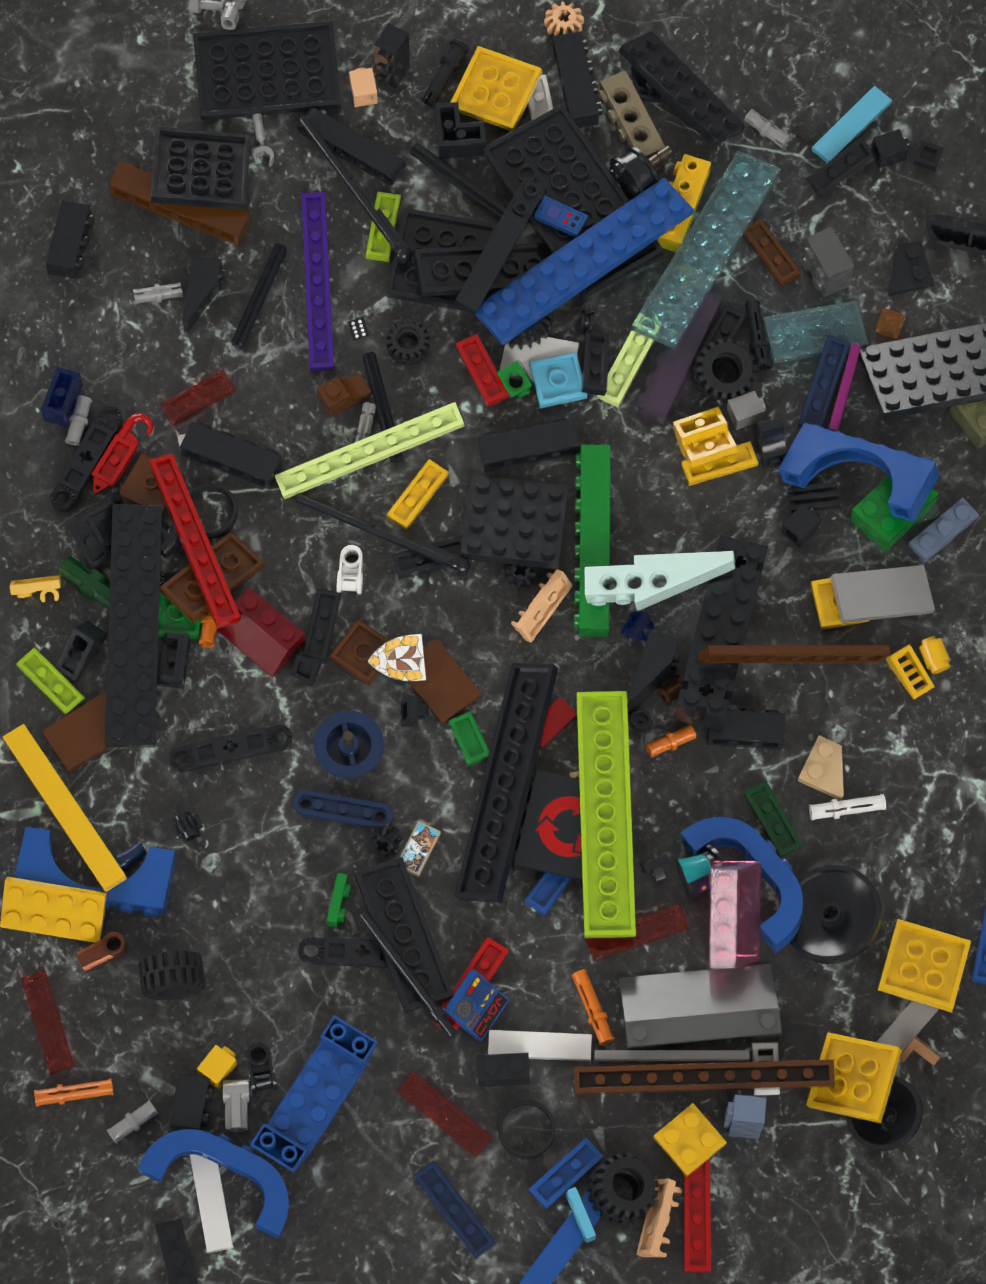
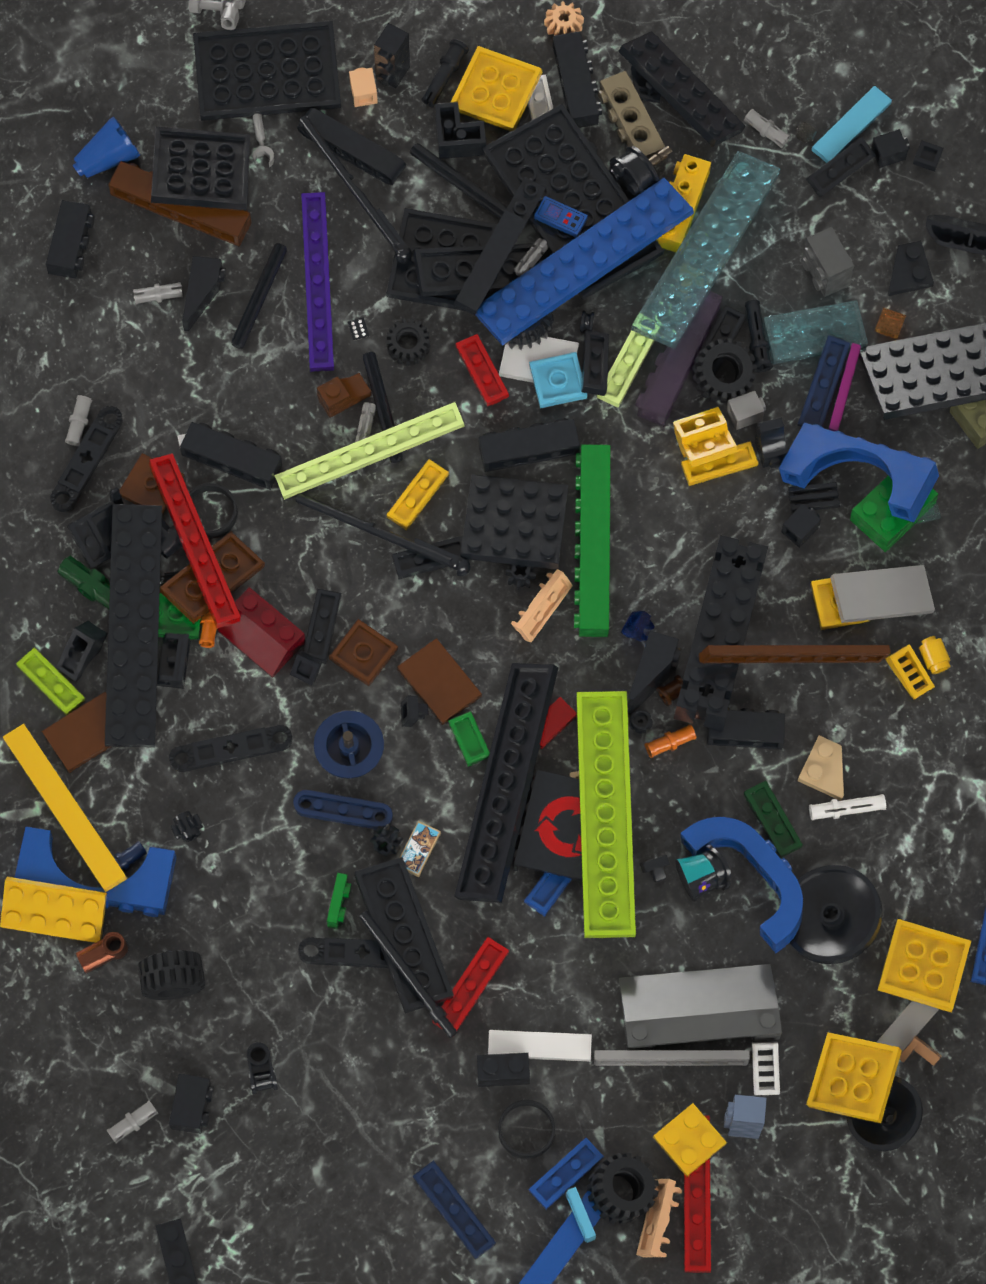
(26, 587): yellow plate -> none
(47, 1022): clear red tile -> none
(61, 397): clear blue brick -> none
(73, 1092): orange pin -> none
(105, 150): none -> blue cone
(118, 454): red plate -> none
(197, 397): clear red tile -> none
(211, 1204): white tile -> none
(218, 1065): yellow brick -> none
(224, 1153): blue arch -> none
(236, 1098): light grey piece -> none
(315, 1095): blue slope -> none
(350, 574): white piece -> none
(377, 246): lime tile -> none
(401, 658): shield -> none
(444, 1114): clear red tile -> none
(476, 1005): tile -> none
(515, 368): green brick -> none
(531, 257): none -> light grey axle
(597, 1017): orange pin -> none
(648, 929): clear red tile -> none
(678, 570): light aqua brick -> none
(704, 1077): reddish brown brick -> none
(734, 913): clear pink slope -> none
(771, 253): reddish brown tile -> none
(943, 530): sand blue plate -> none

